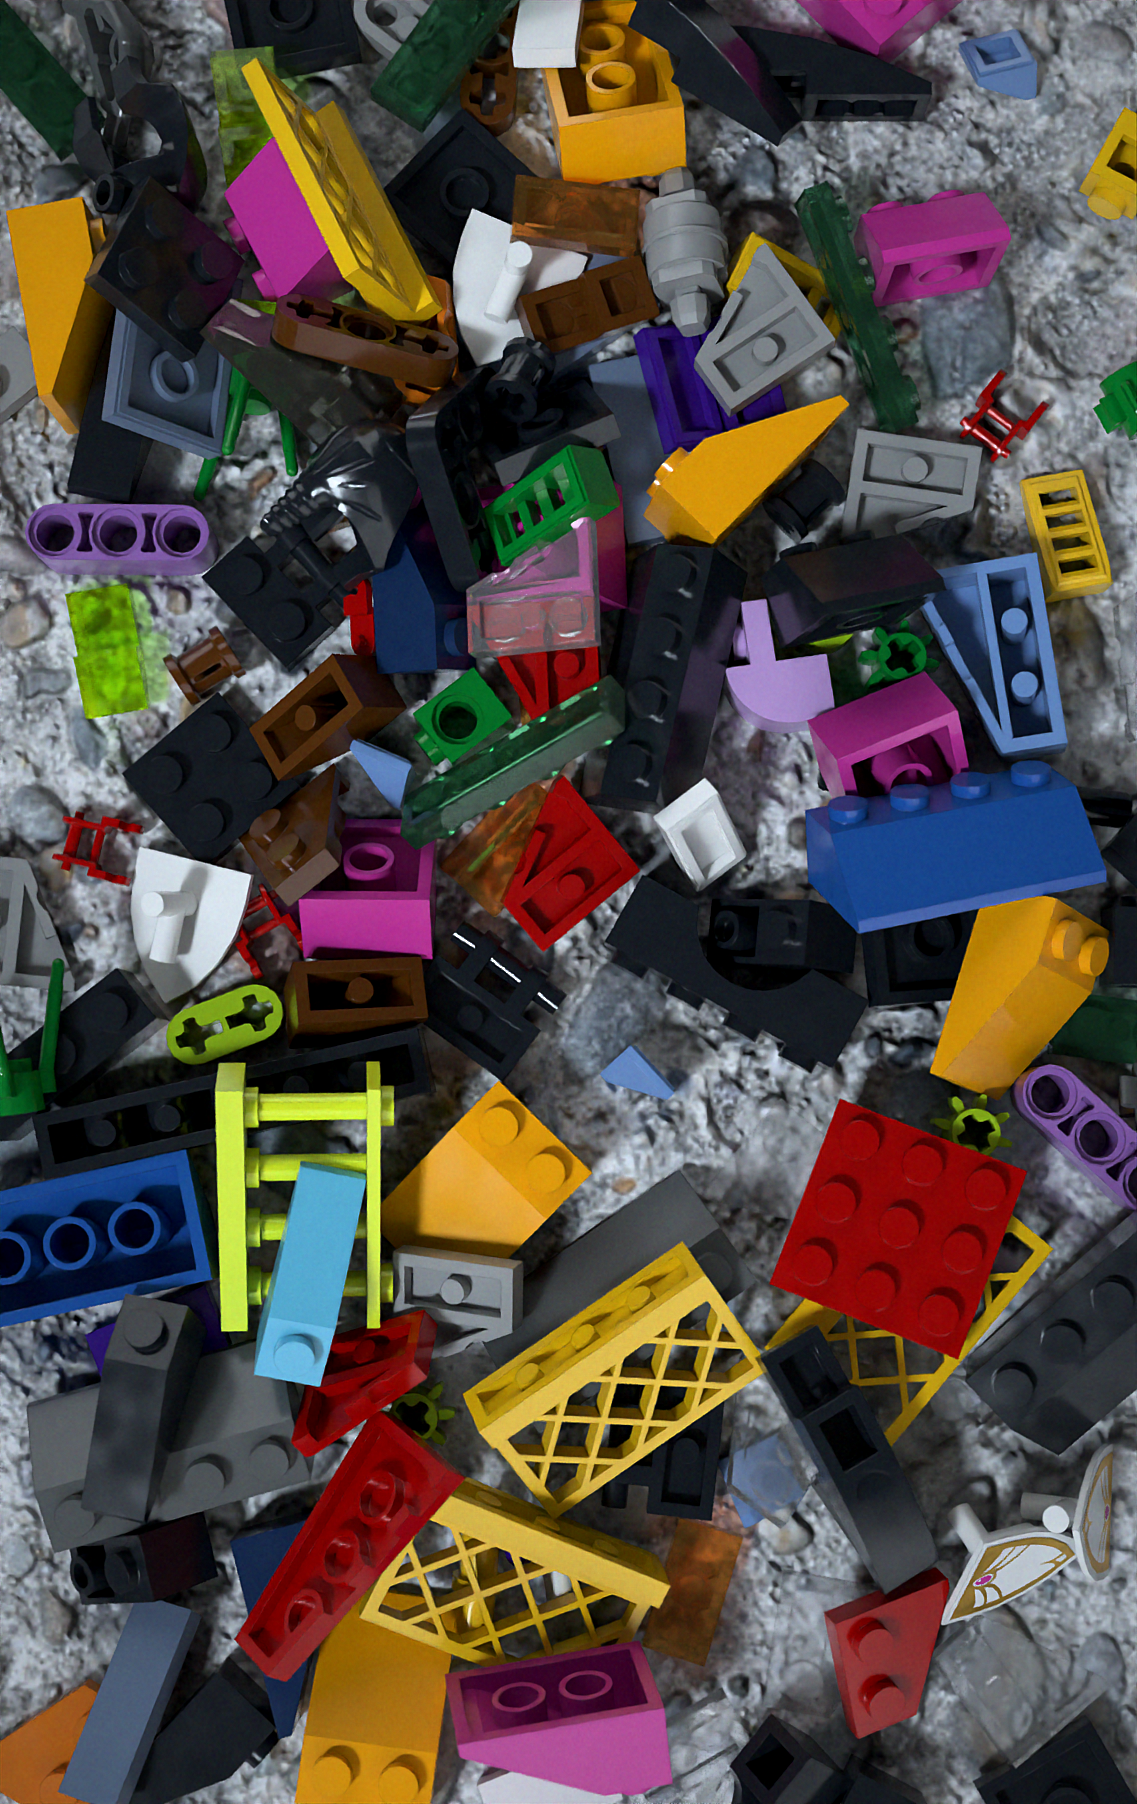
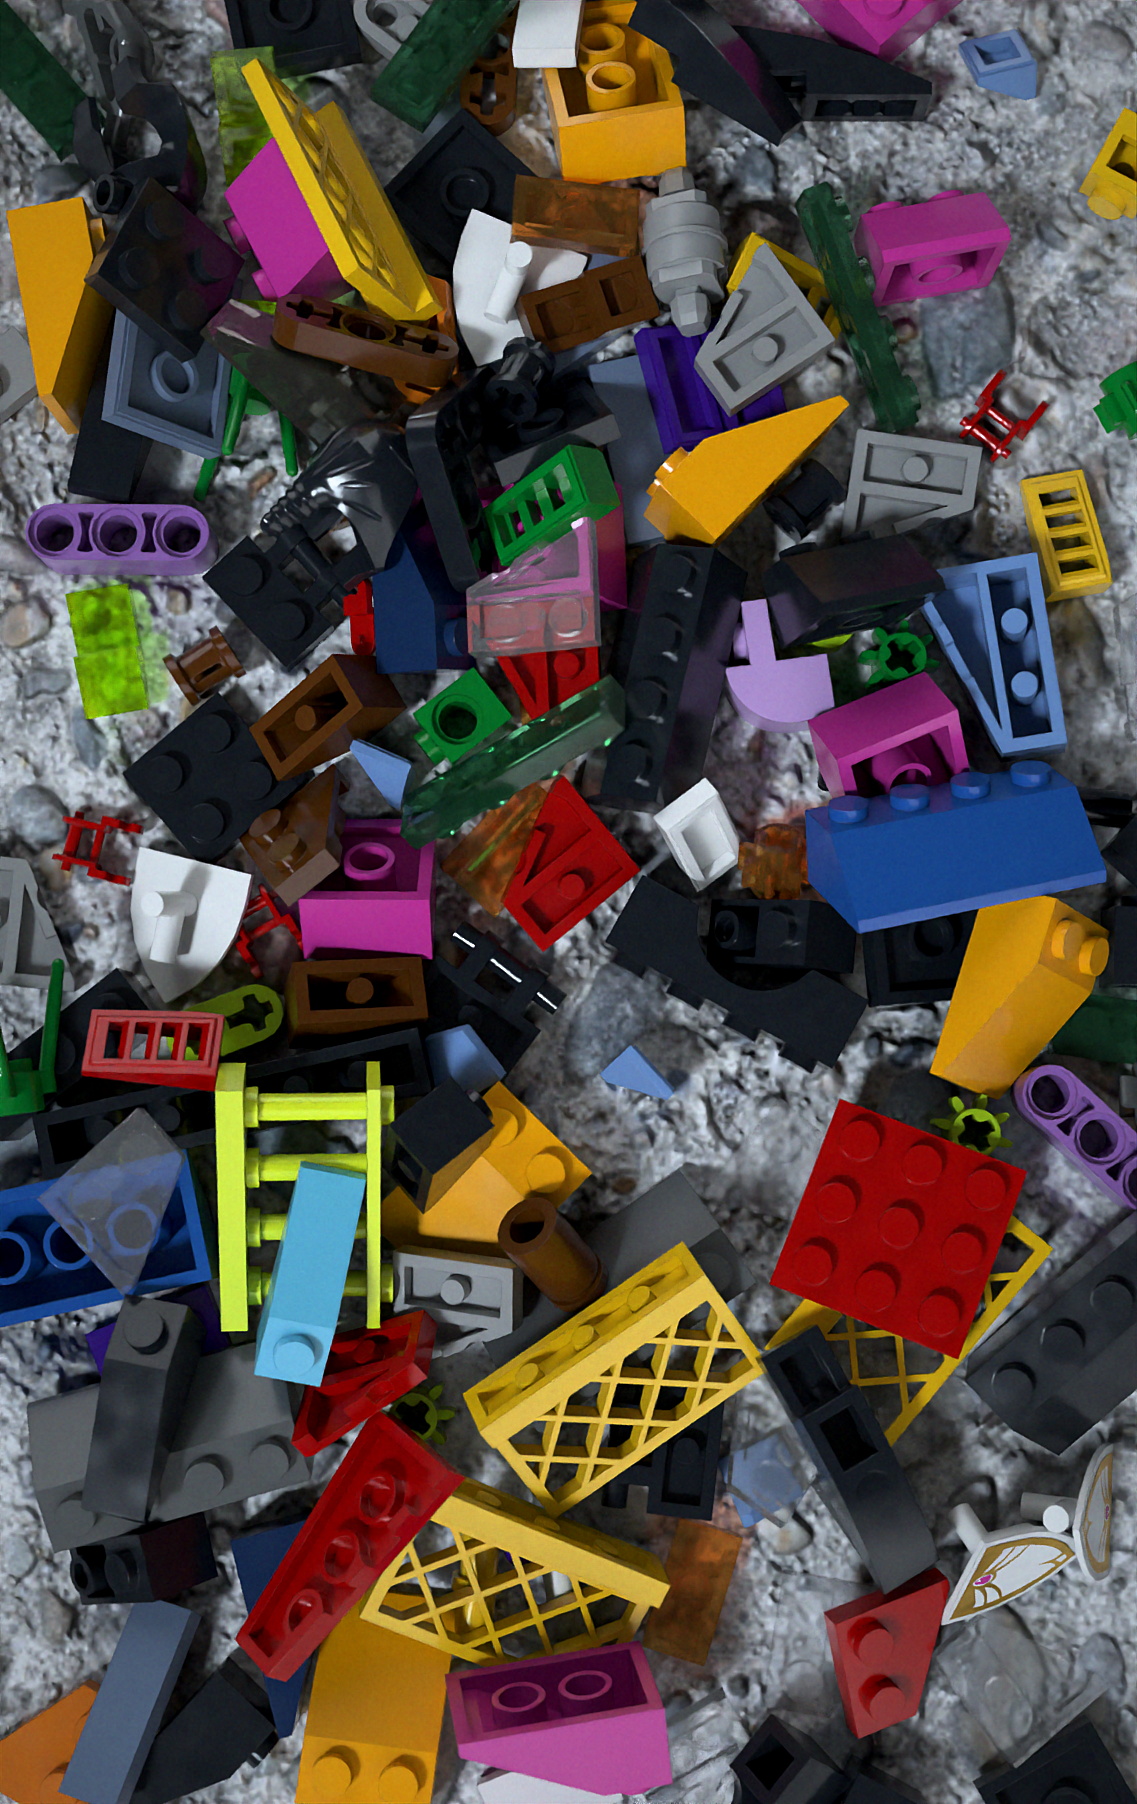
(118, 1197): none -> clear wing
(177, 1072): none -> red slope
(437, 1142): none -> black slope
(463, 1057): none -> medium blue slope
(552, 1254): none -> reddish brown piece
(774, 862): none -> clear orange gear

